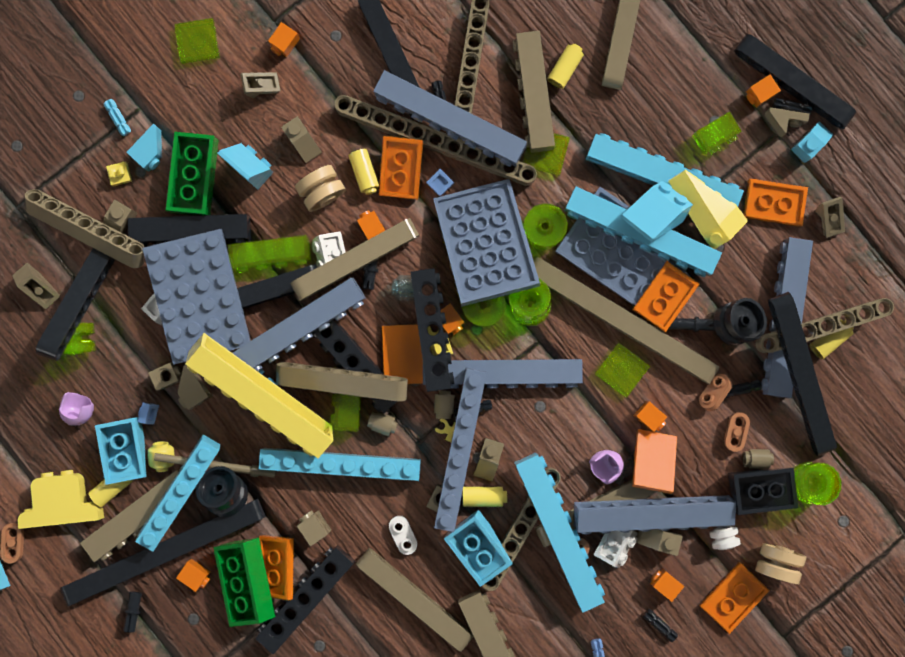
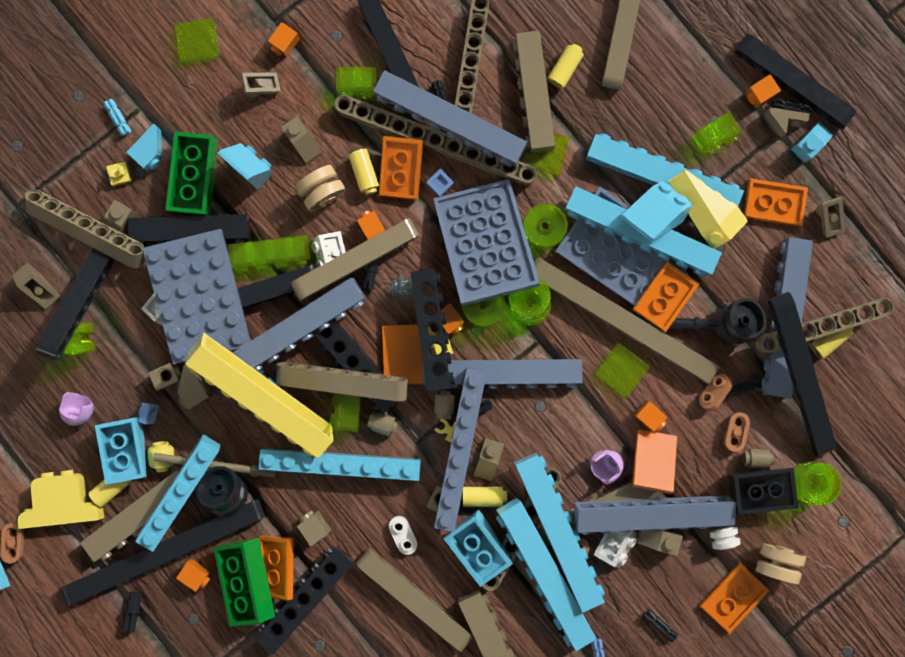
(356, 81): none -> clear neon green brick
(546, 574): none -> medium azure brick
(666, 584): orange brick -> none

